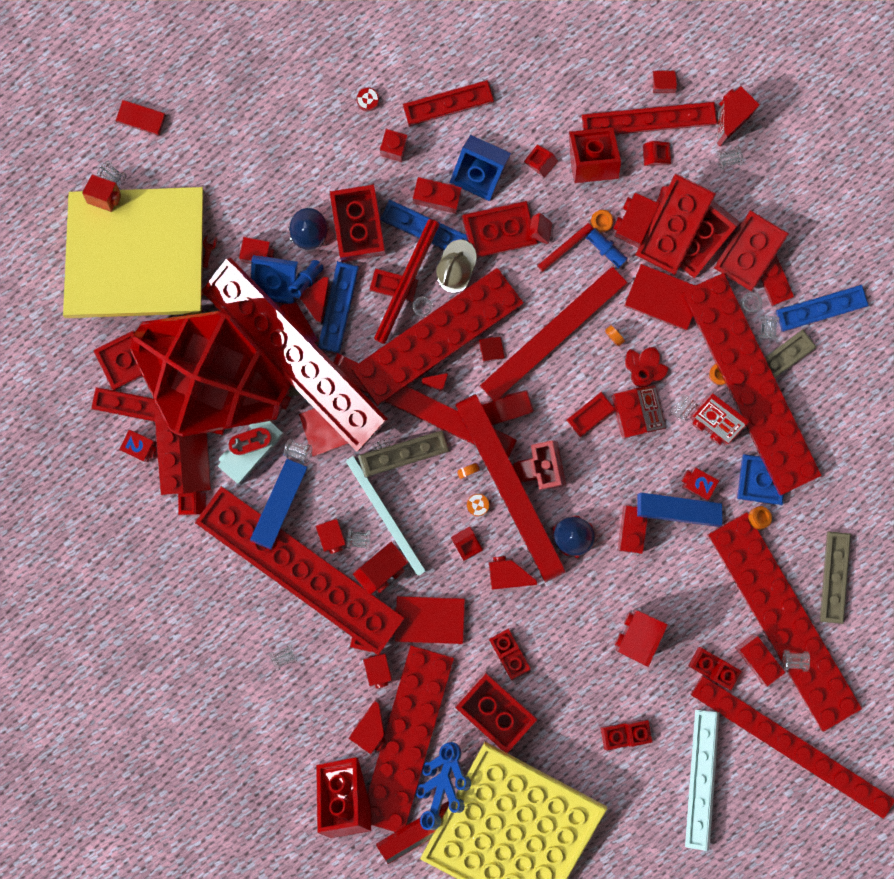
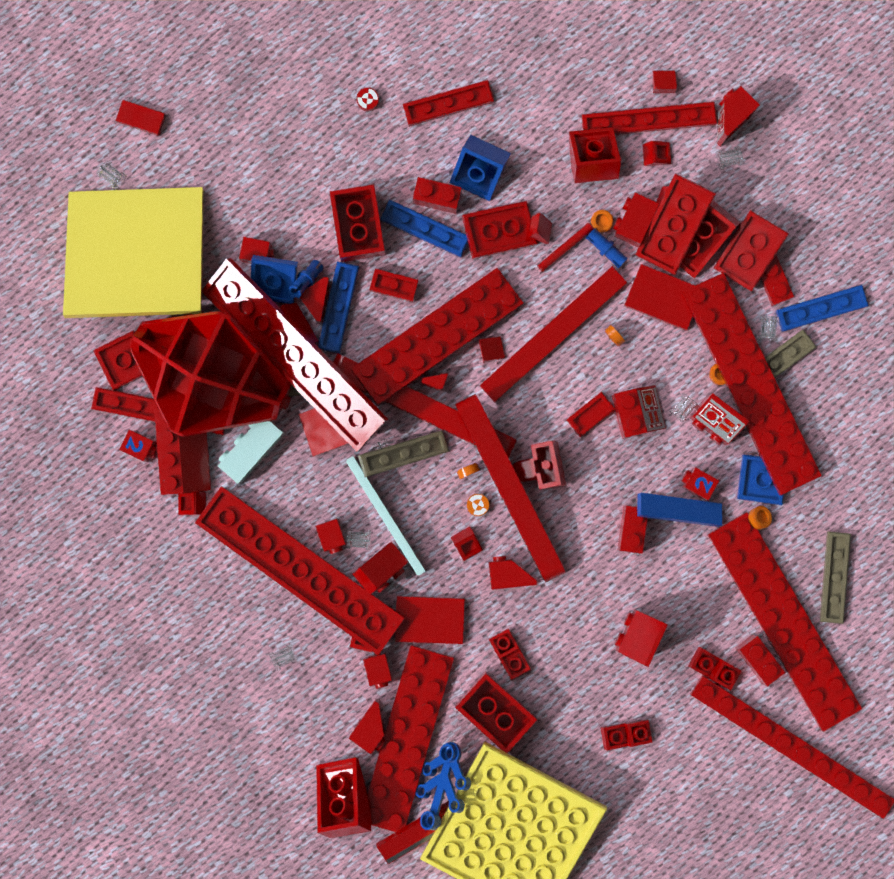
(101, 193): red brick -> none
(208, 248): red hand -> none
(247, 436): red beam -> none
(278, 504): blue tile -> none
(297, 451): clear bush -> none
(308, 229): dark blue hair -> none
(393, 145): red brick -> none
(406, 281): red axle -> none
(416, 304): clear bush -> none
(456, 265): dark tan piece -> none
(508, 407): red slope -> none
(541, 160): red slope -> none
(574, 536): dark blue hair -> none
(645, 363): red plate -> none
(702, 780): light aqua tile -> none
(755, 306): clear bush -> none
(801, 660): clear bush -> none

